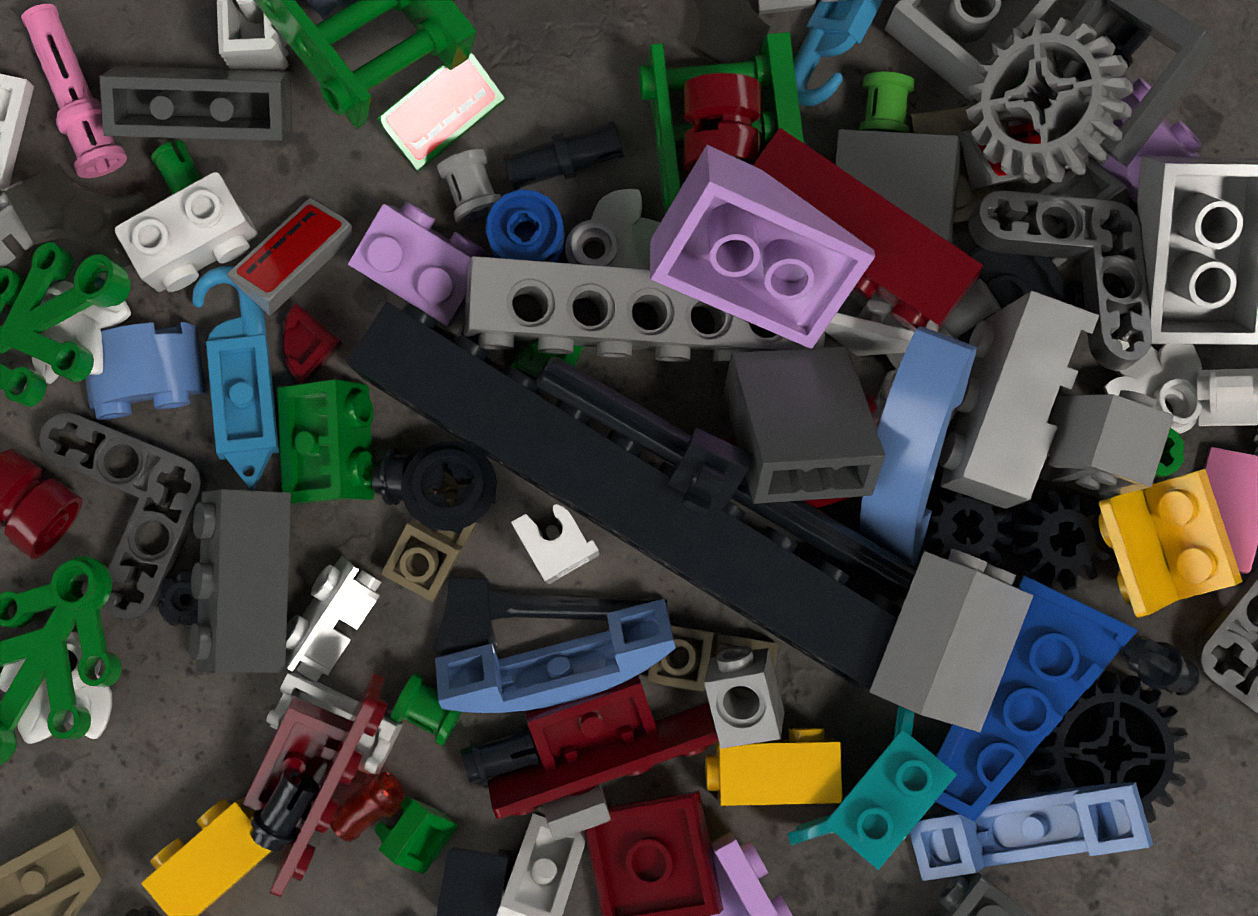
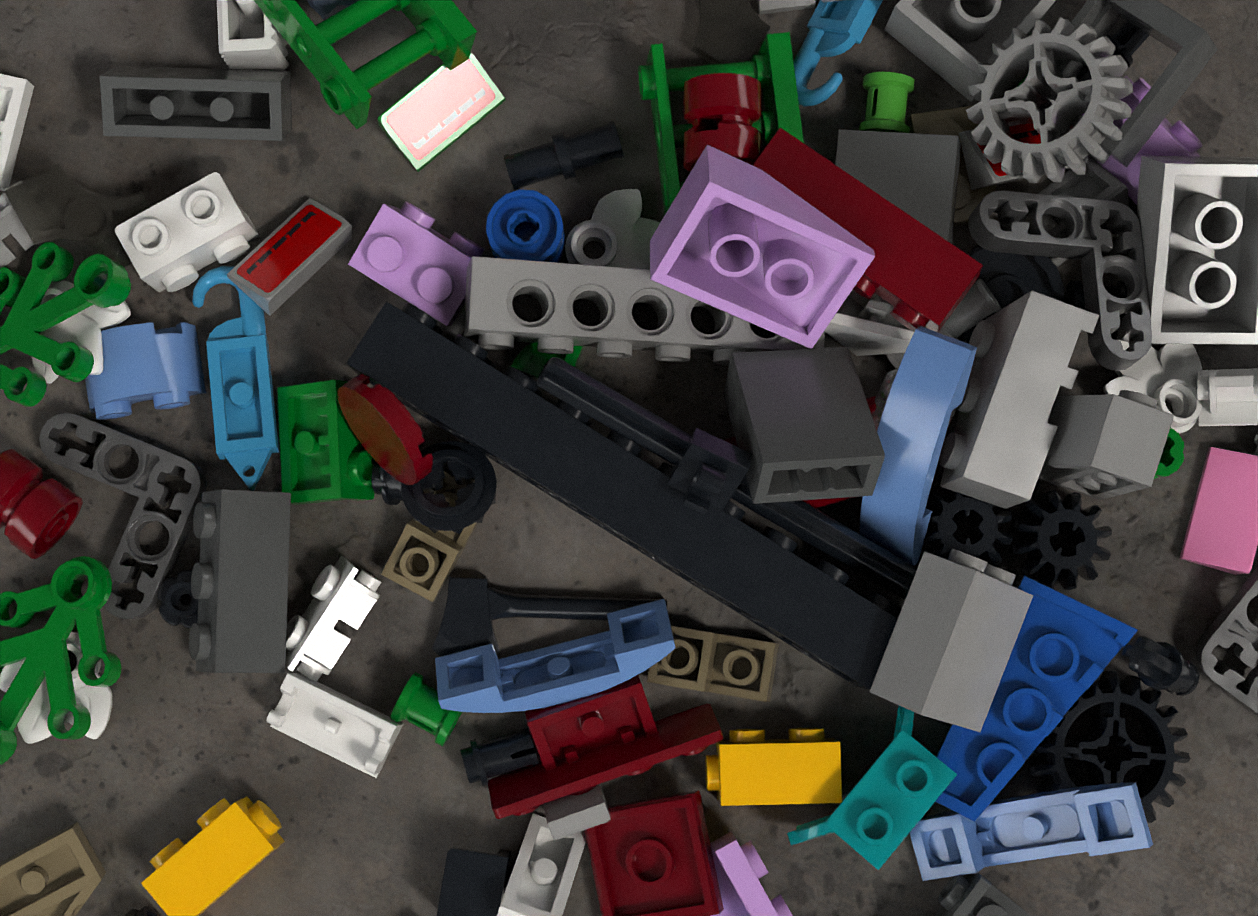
(78, 117): bright pink pin -> none
(176, 167): green pin -> none
(277, 821): black pin -> none
(306, 344): dark red tile -> none
(326, 750): dark red bracket -> none
(377, 797): clear red pin -> none
(385, 429): none -> dark red tile
(416, 836): green tile -> none
(469, 185): light grey bush -> none
(563, 551): white hinge -> none
(740, 719): light grey brick -> none
(1168, 542): yellow bracket -> none

